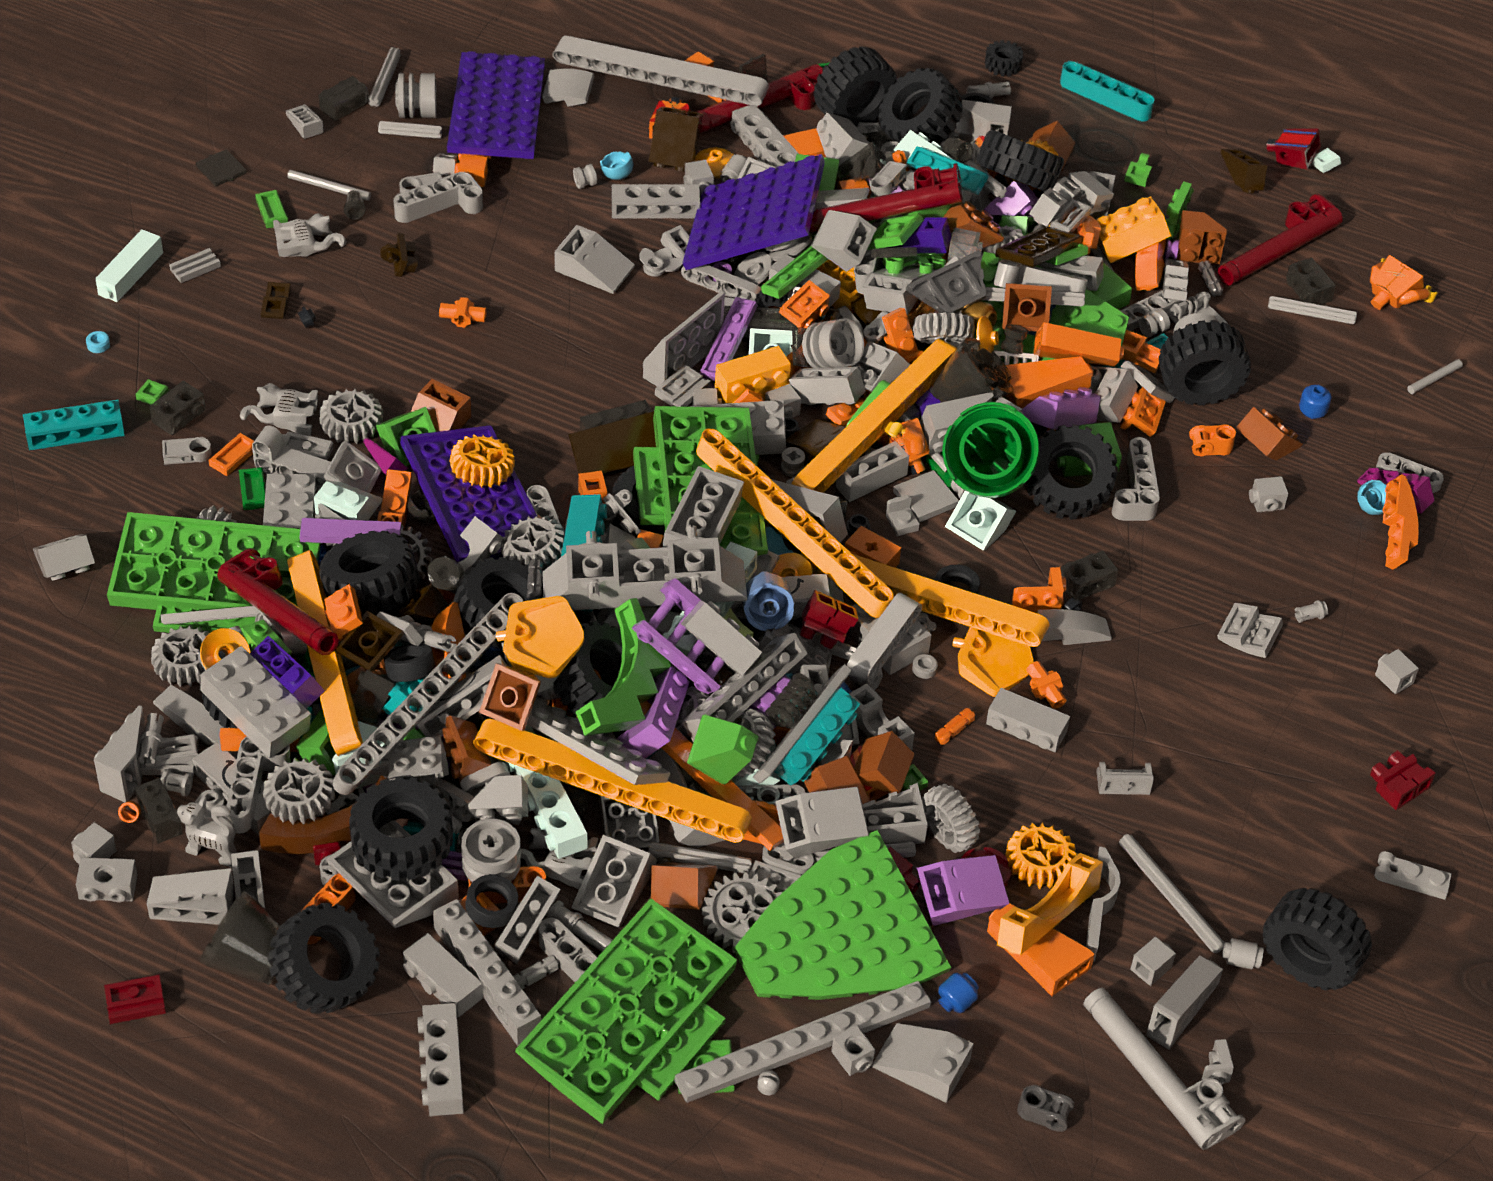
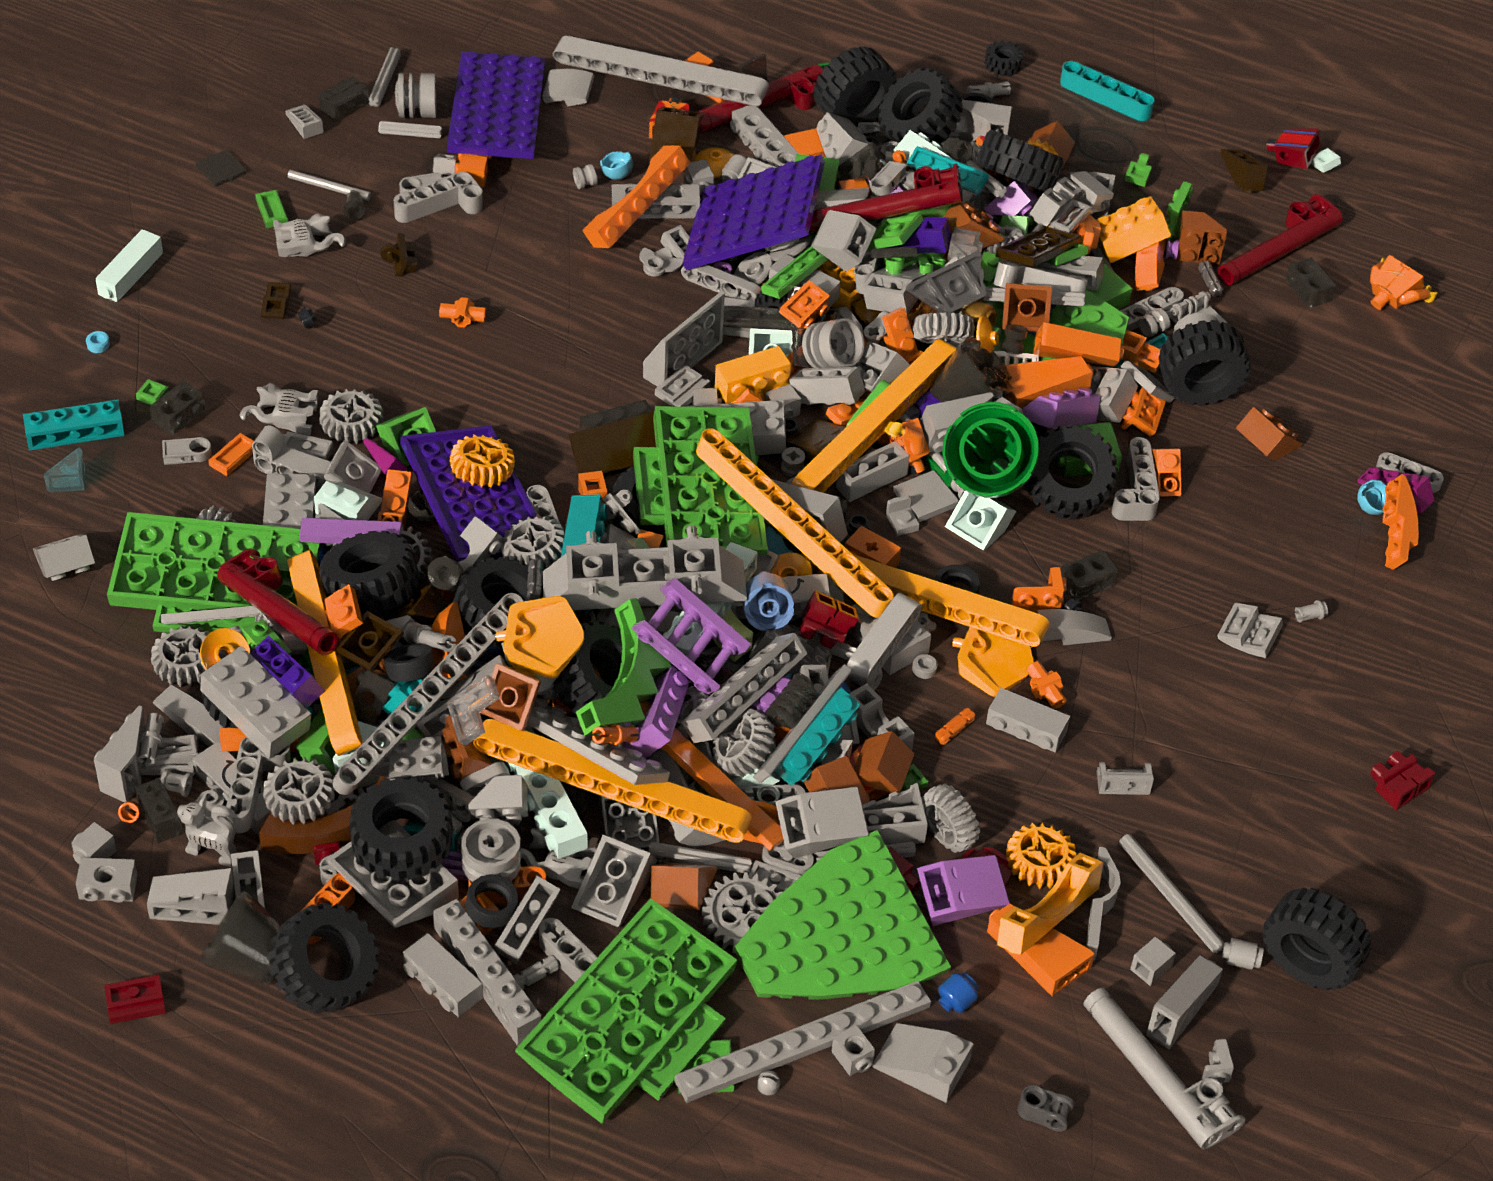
(67, 474): none -> clear light blue slope
(195, 265): light grey tile -> none
(252, 488): green tile -> none
(410, 635): light grey tile -> none
(444, 1098): light grey brick -> none
(445, 405): dark orange slope -> none
(466, 707): none -> clear plate
(577, 926): light grey pin -> none
(592, 260): light grey slope -> none
(612, 223): none -> orange arch
(615, 734): none -> orange pin
(707, 504): light grey brick -> none
(721, 748): bright green slope -> none
(722, 636): light grey brick -> none
(729, 336): medium lavender tile -> none
(1168, 471): none -> orange slope
(1175, 279): light grey slope -> none
(1214, 440): orange piece -> none
(1268, 494): light grey brick -> none
(1312, 310): light grey axle -> none
(1315, 401): blue head -> none
(1396, 671): light grey brick -> none
(1412, 876): light grey plate -> none
(1433, 377): light grey bar -> none

